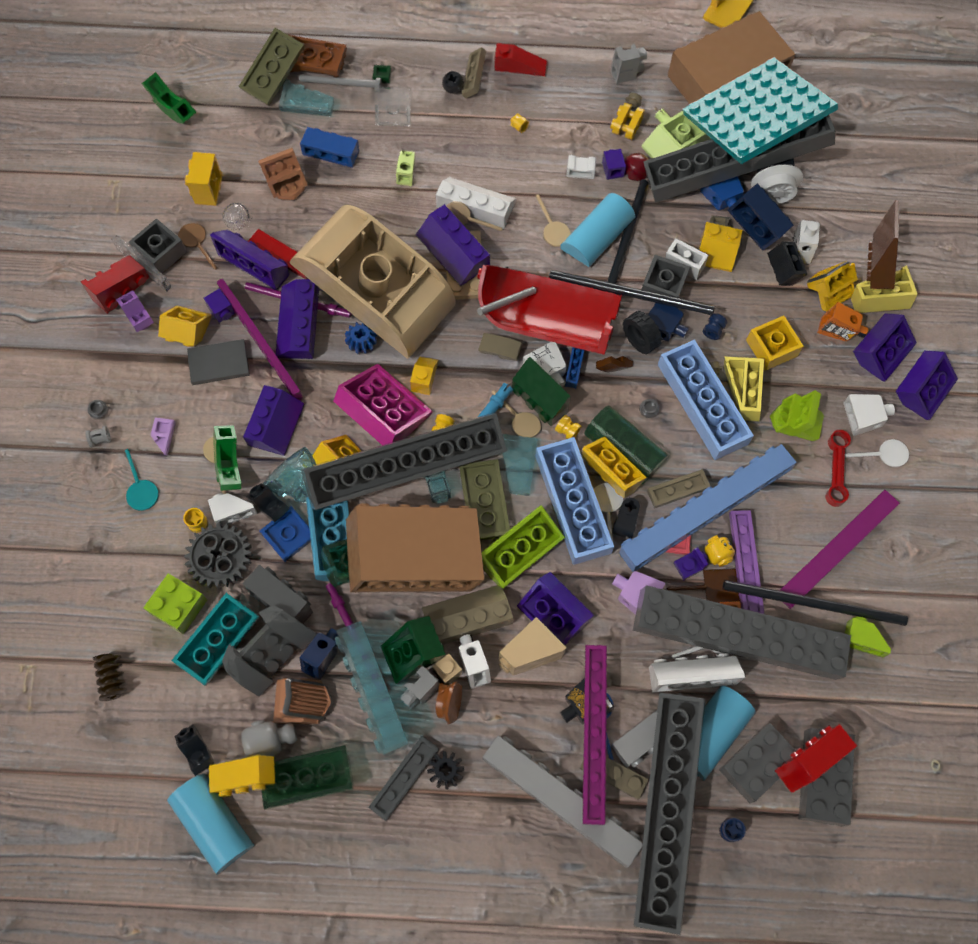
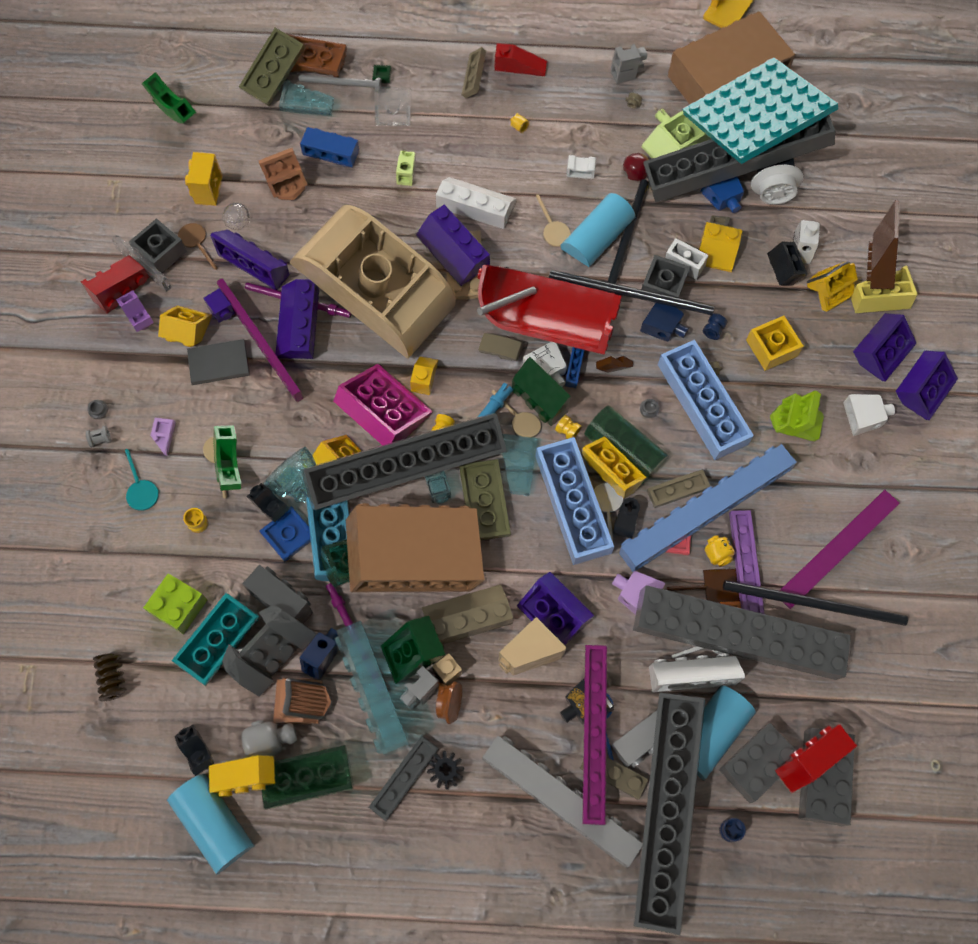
(230, 509): white slope -> none
(236, 558): dark grey gear -> none
(273, 421): dark purple slope -> none
(276, 248): red tile -> none
(360, 338): blue gear -> none
(452, 82): black piece -> none
(463, 214): tan piece -> none
(474, 662): white torso -> none
(521, 547): lime brick -> none
(613, 164): dark purple brick -> none
(624, 112): yellow brick -> none
(642, 332): black tyre -> none
(691, 563): dark purple bracket -> none
(745, 383): light yellow wedge -> none
(760, 217): dark blue brick -> none
(838, 460): red piece -> none
(842, 323): orange torso -> none
(866, 637): lime slope -> none
(891, 452): white piece -> none

